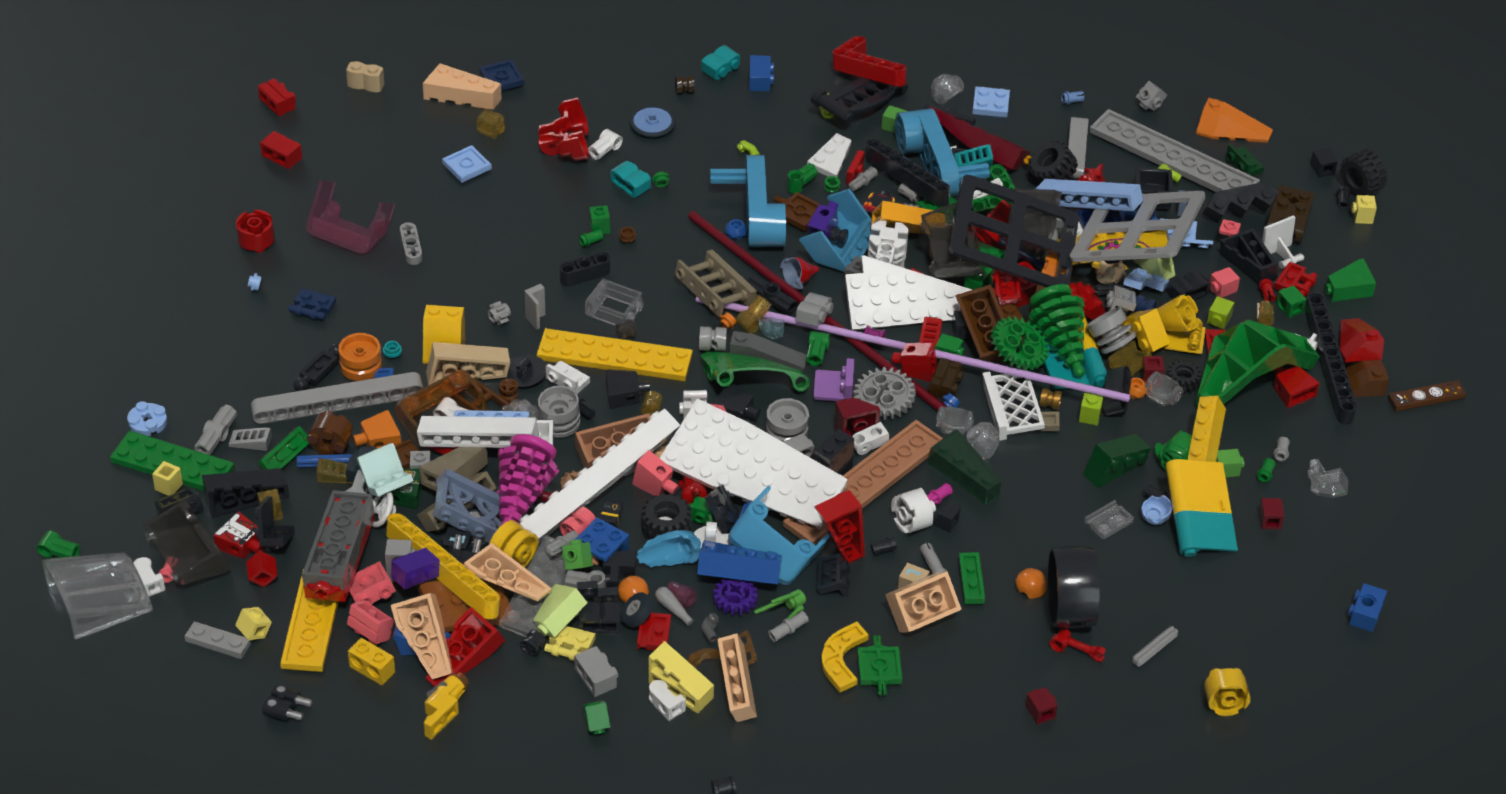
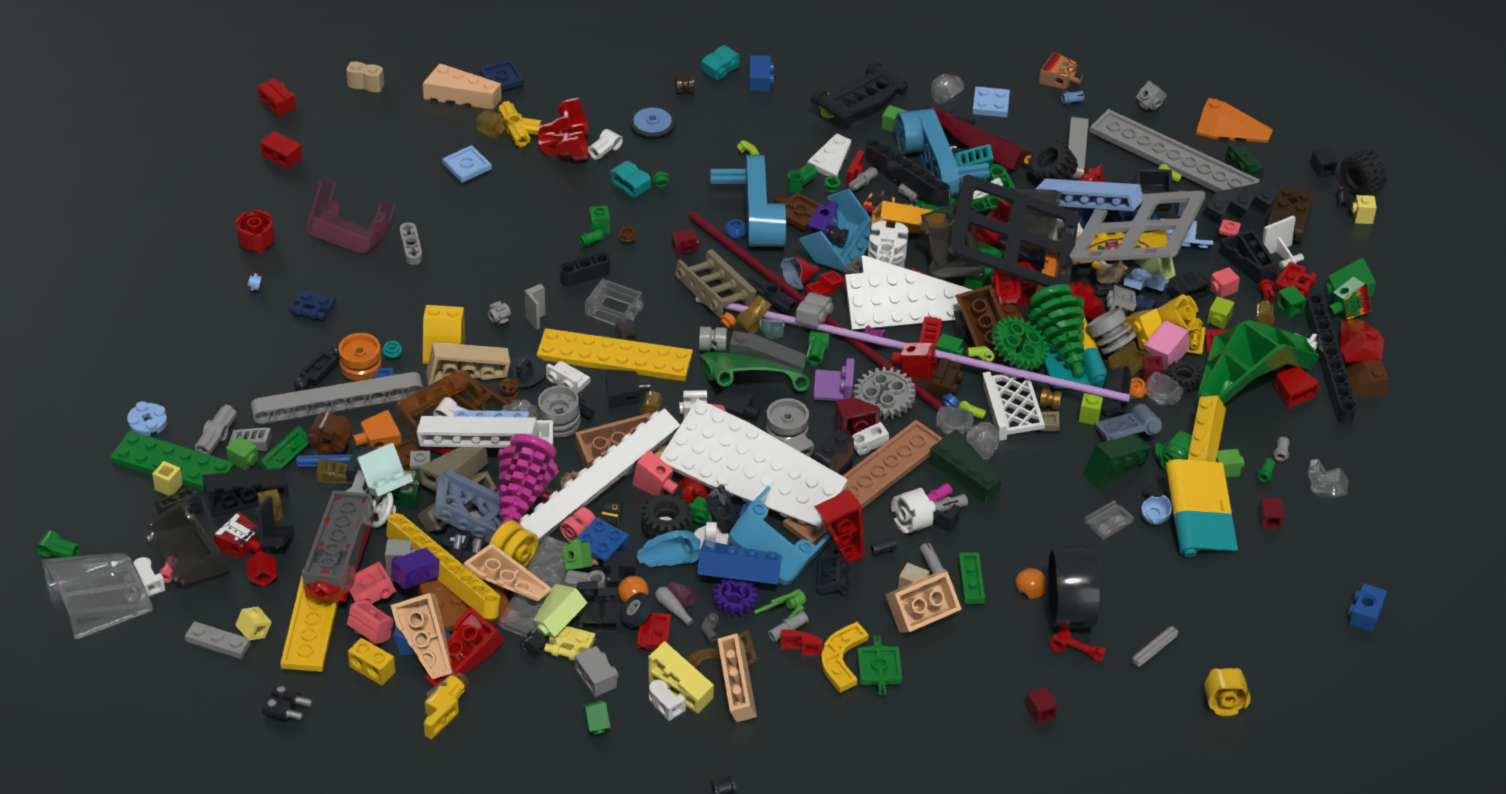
(242, 453): none -> bright green brick
(516, 126): none -> yellow piece
(556, 546): light grey axle -> none
(684, 242): none -> dark red brick
(809, 644): none -> red slope
(827, 284): none -> red slope
(852, 59): red beam -> none
(943, 506): none -> light grey pin
(977, 412): none -> lime arm
(982, 352): none -> lime arm
(1059, 72): none -> nougat torso
(1138, 421): none -> sand blue piece
(1169, 342): none -> bright pink slope
(1351, 299): none -> green torso
(1426, 395): reddish brown tile -> none

